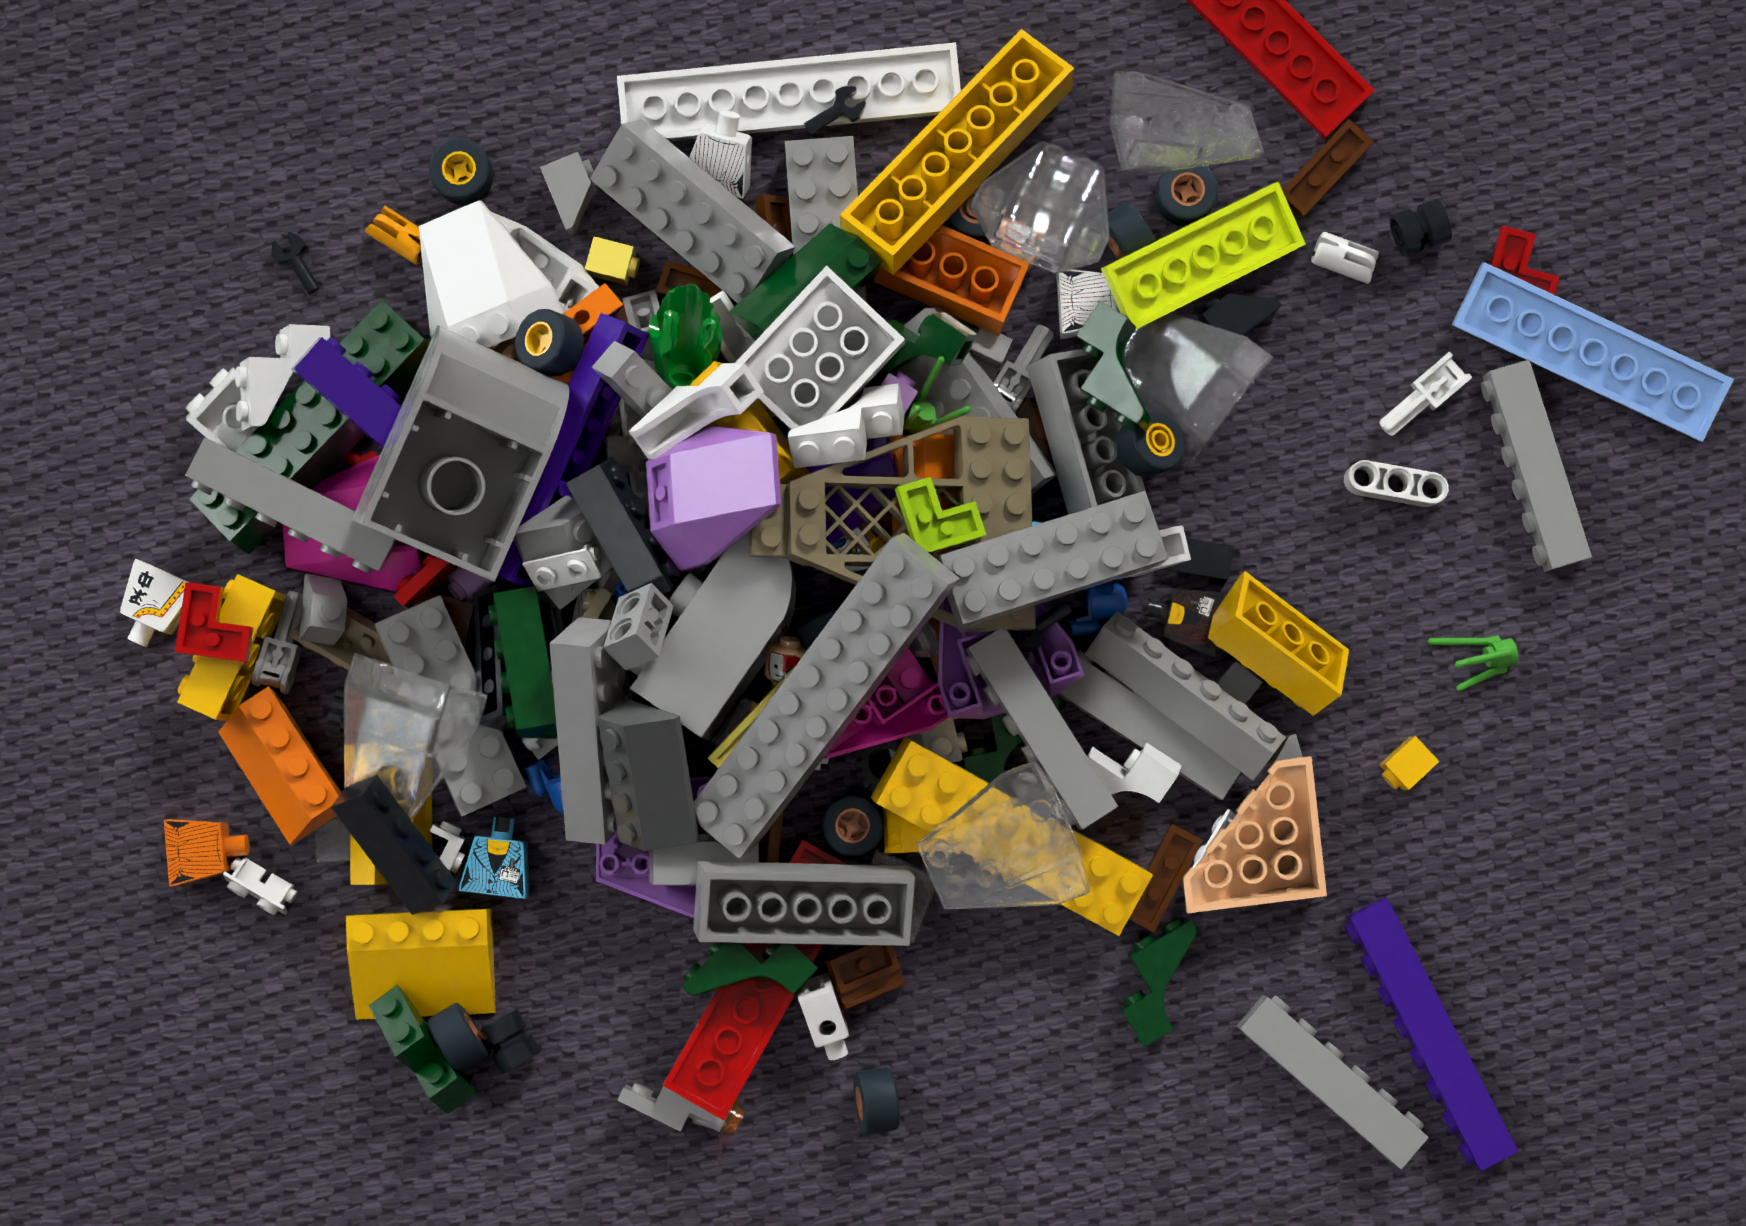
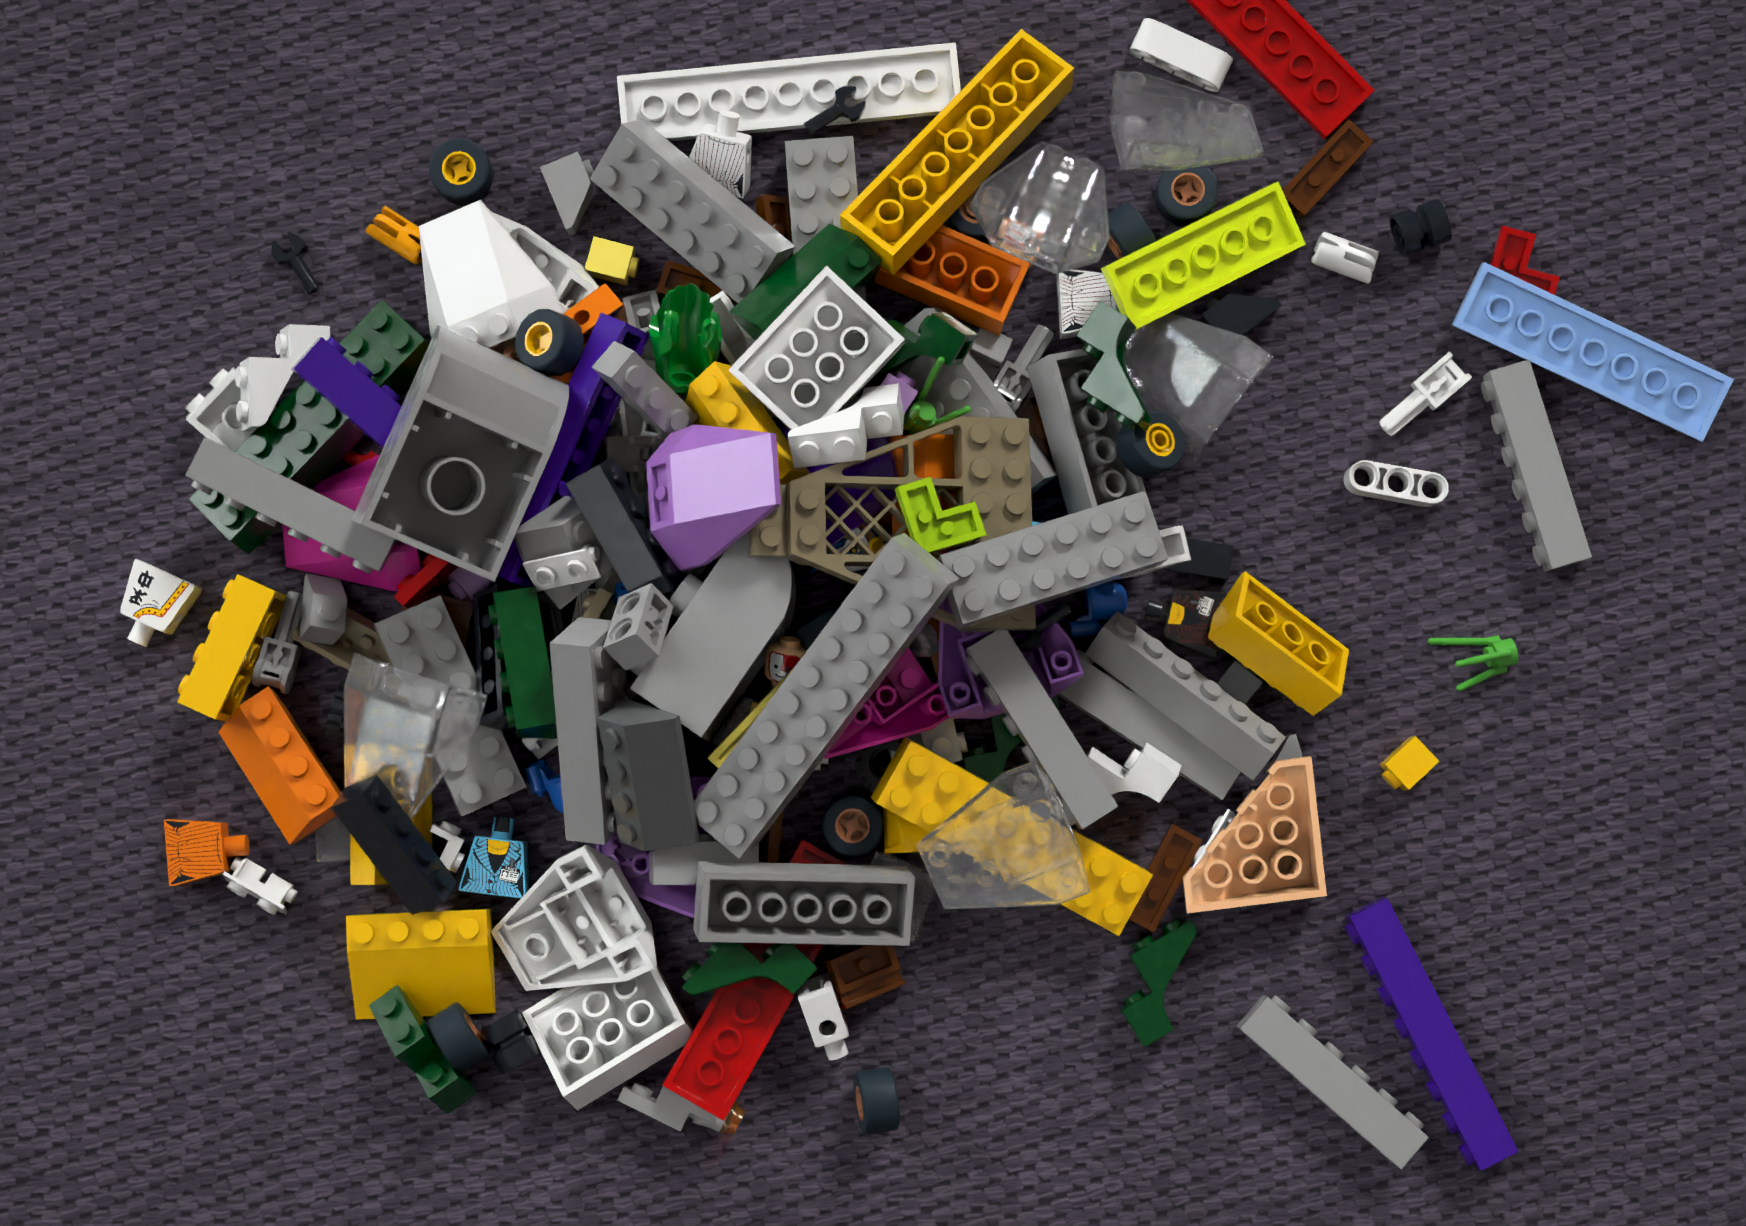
(202, 632): red plate -> none
(577, 926): none -> white wedge
(607, 1033): none -> white slope
(691, 408): white arch -> none
(1181, 53): none -> white beam

